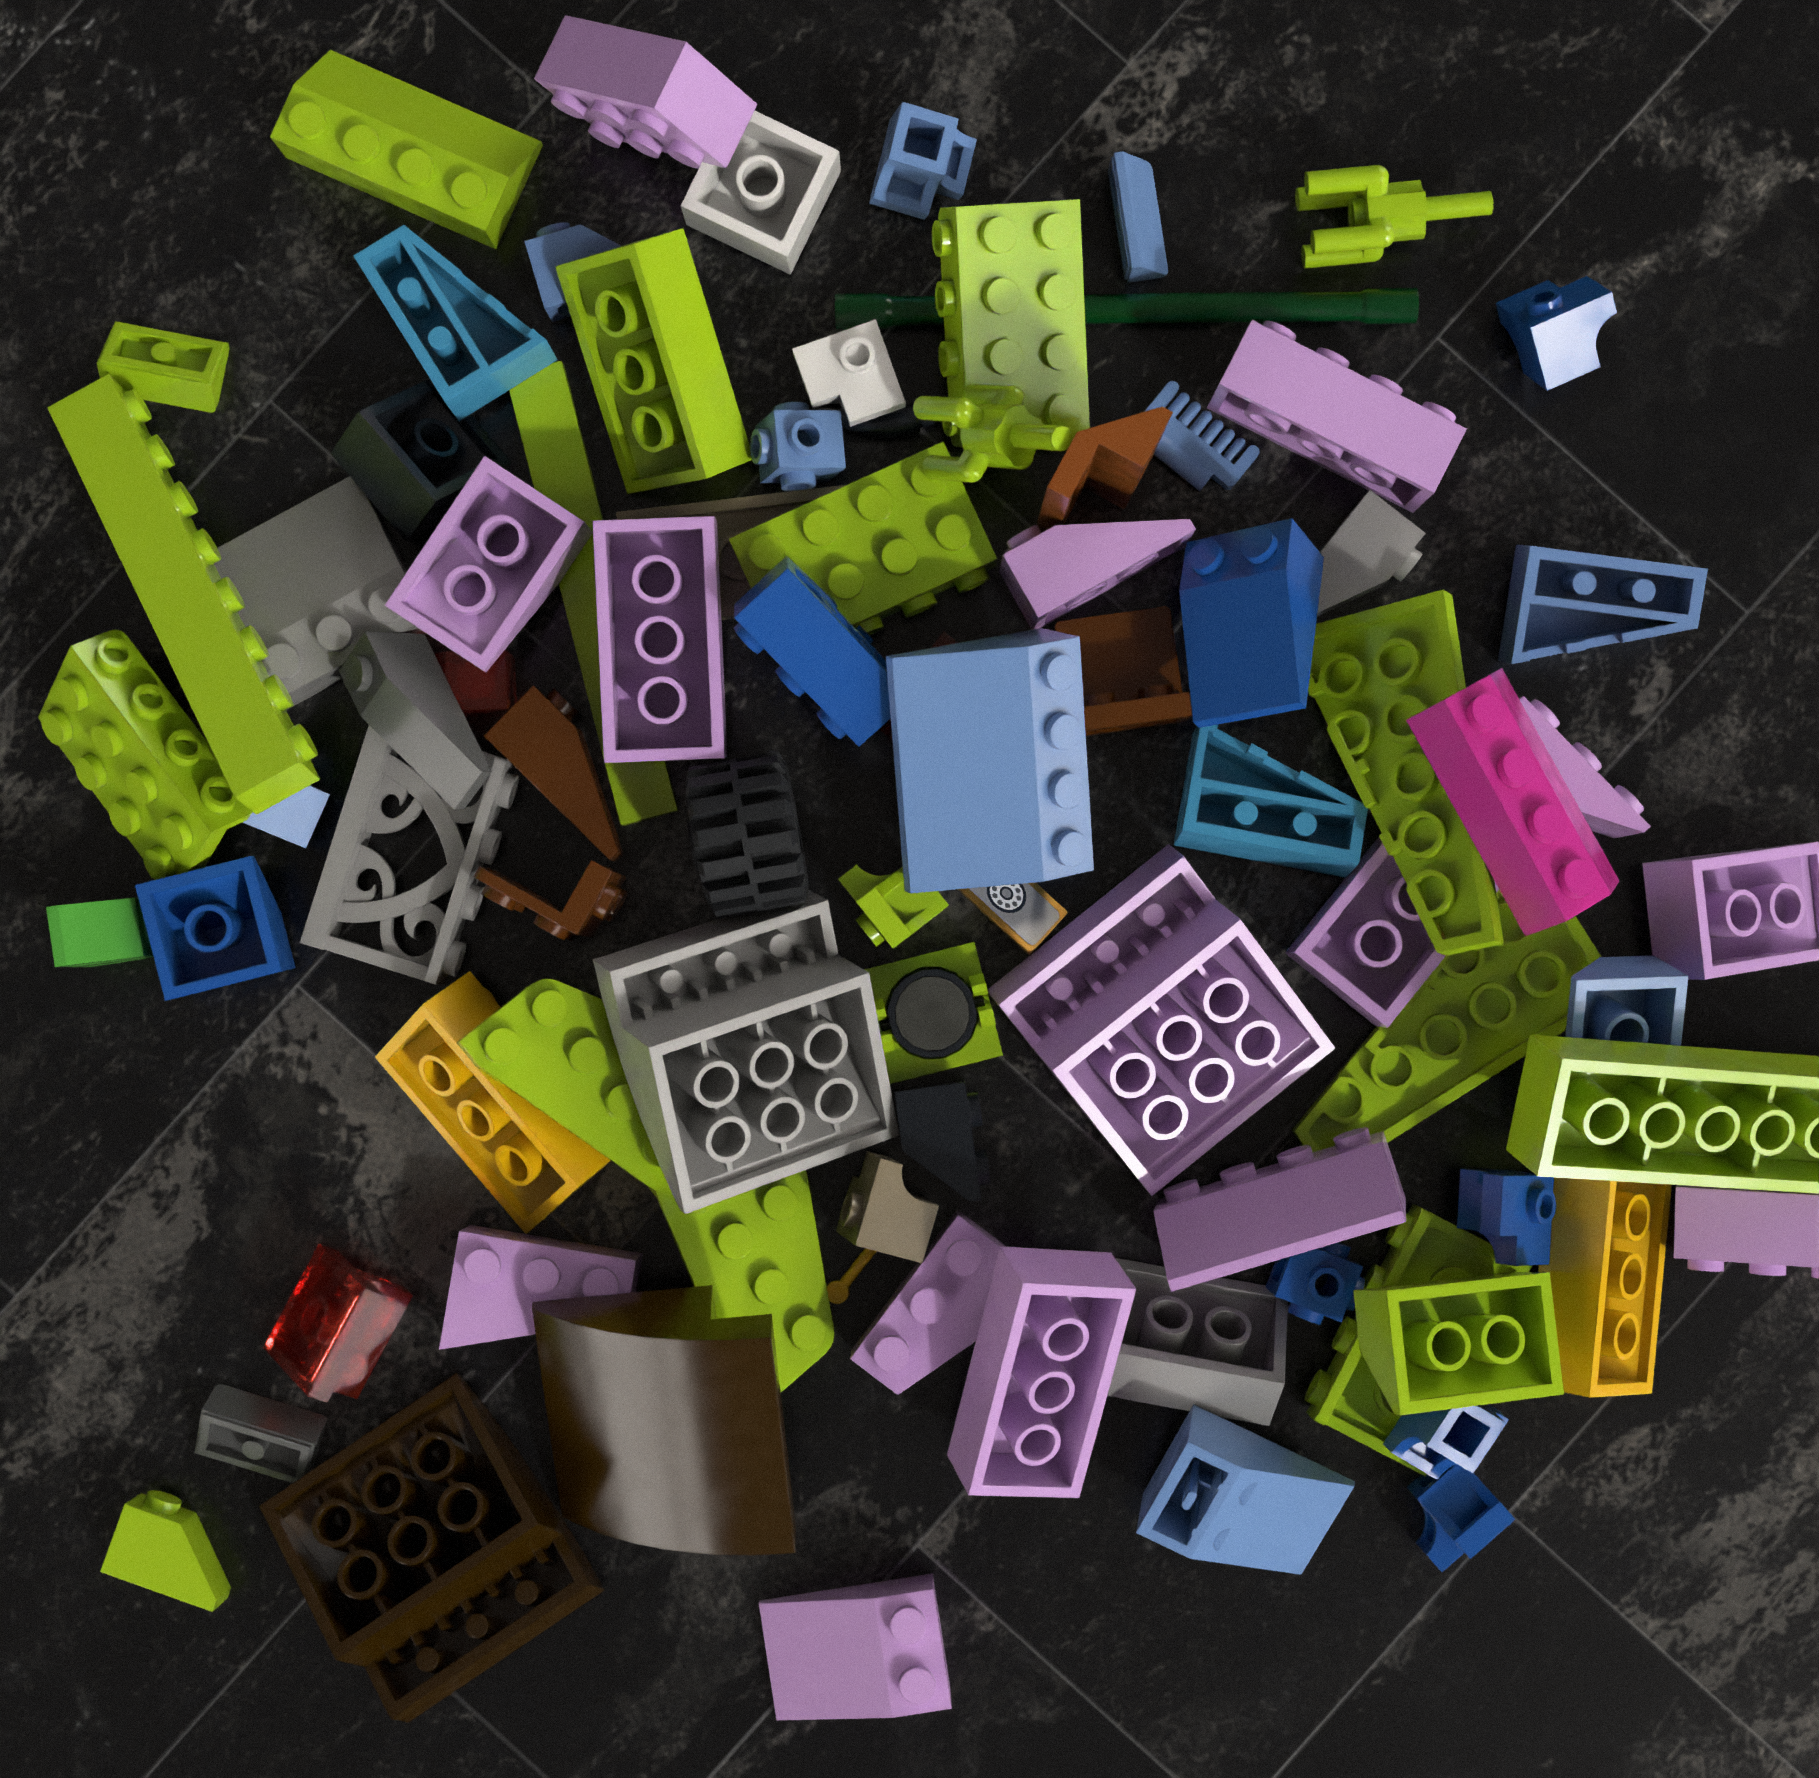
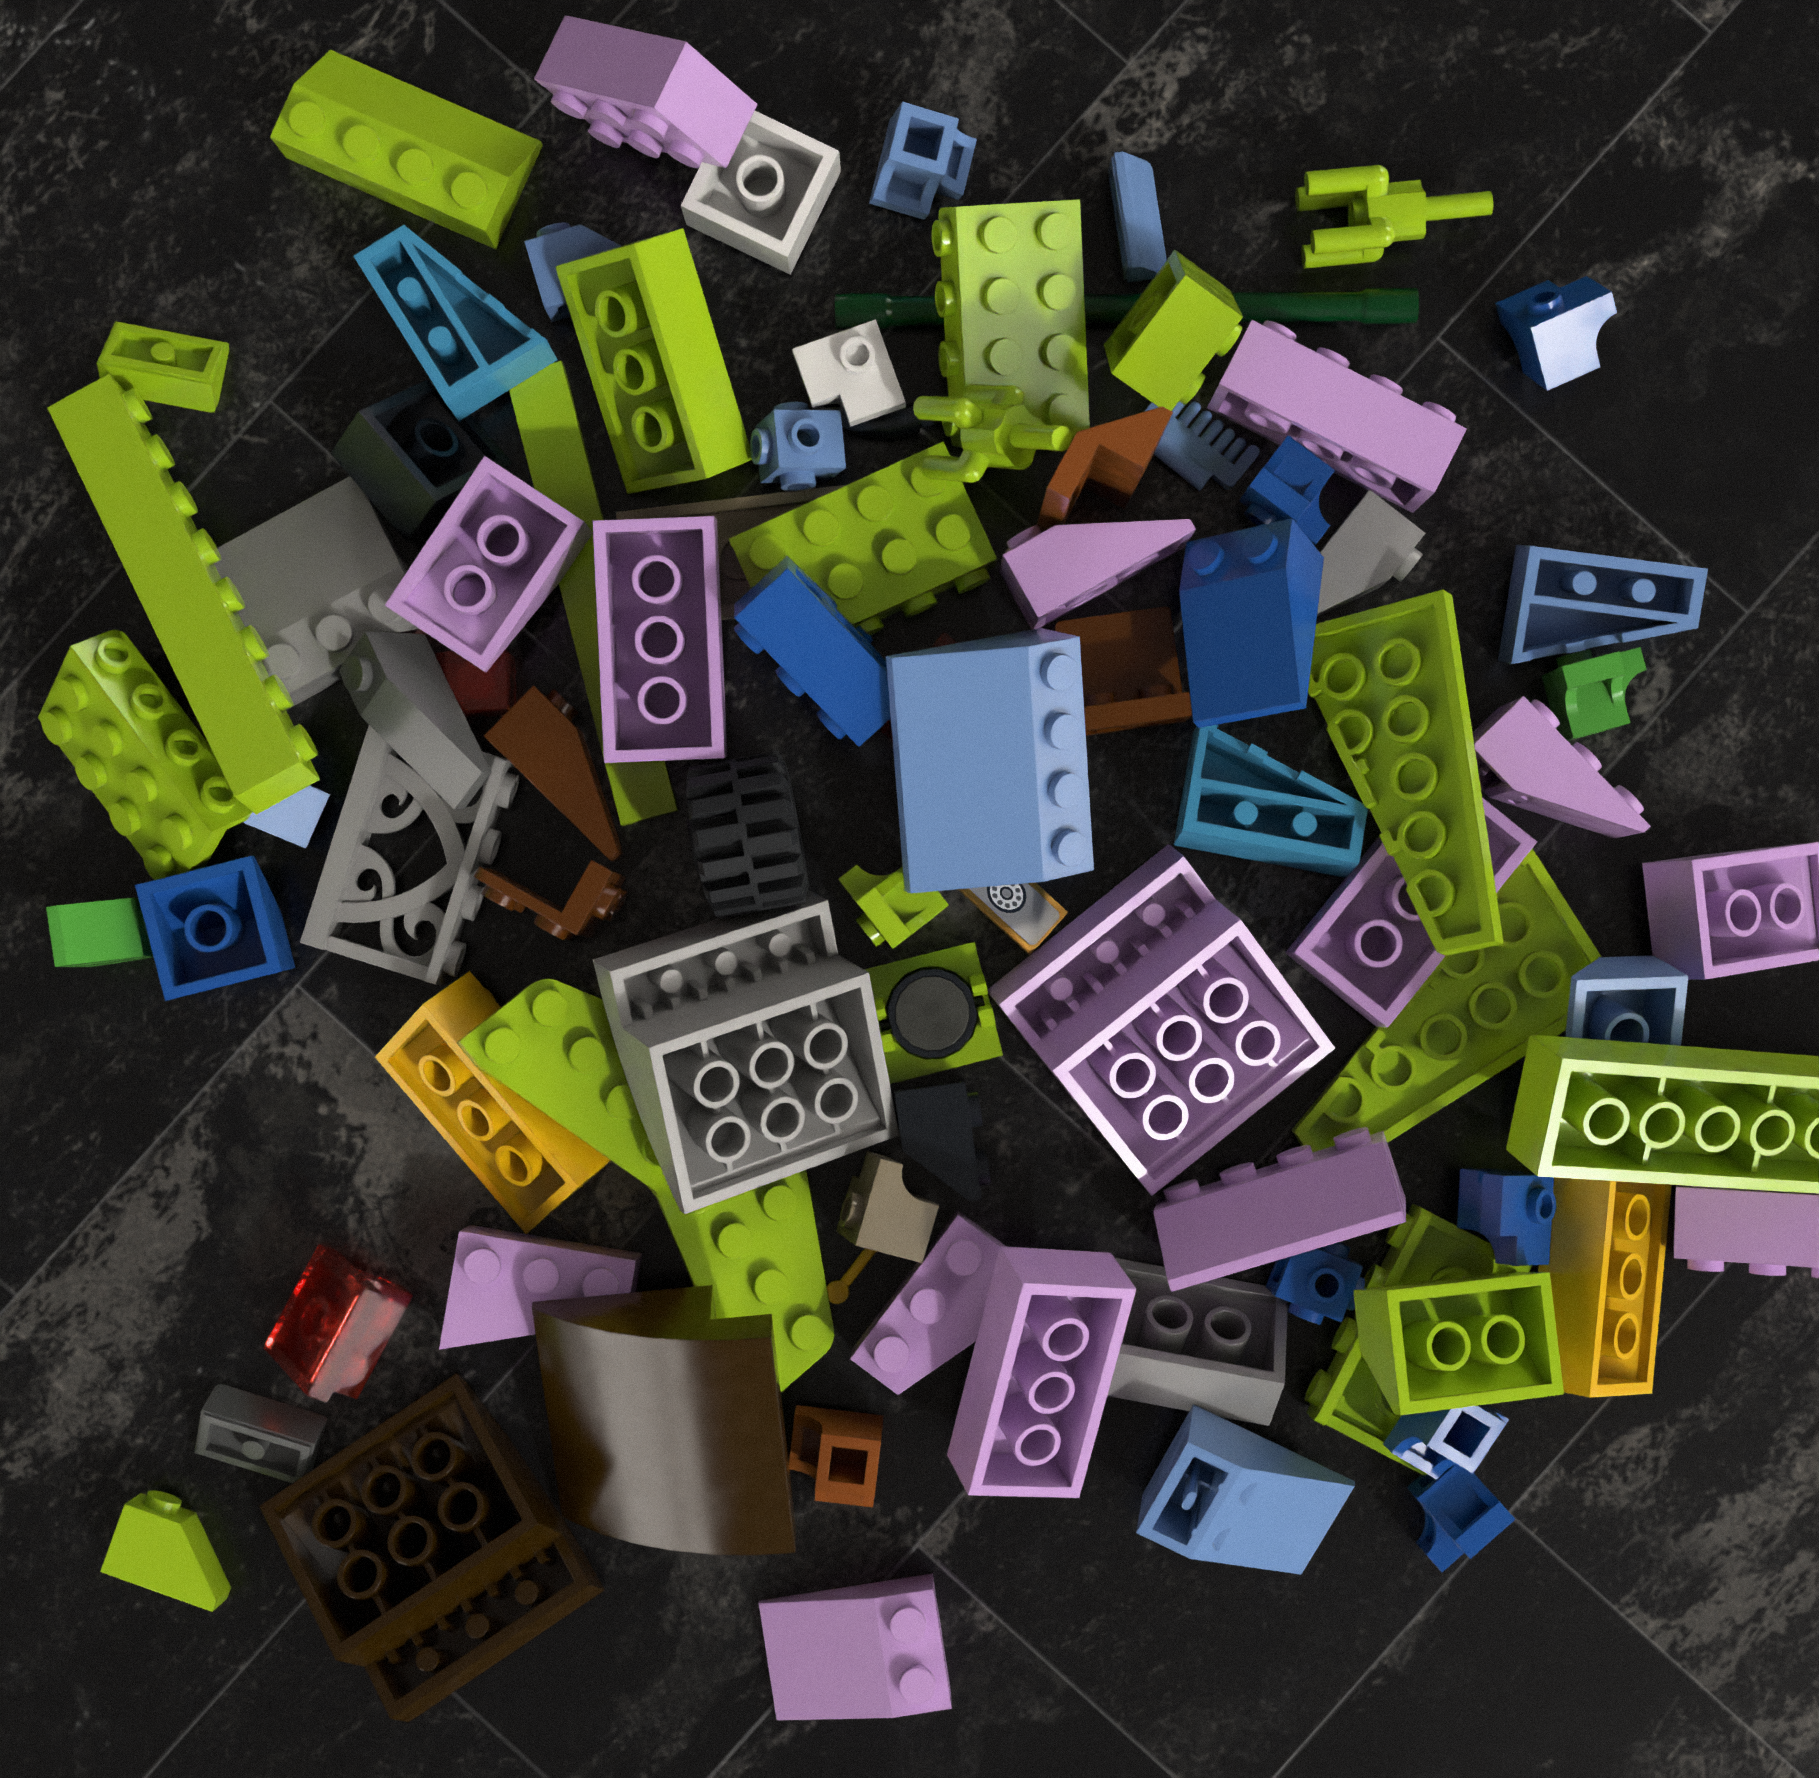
(838, 1452): none -> dark orange brick
(1174, 333): none -> lime brick
(1289, 489): none -> blue brick
(1514, 803): dark pink slope -> none
(1590, 691): none -> bright green brick

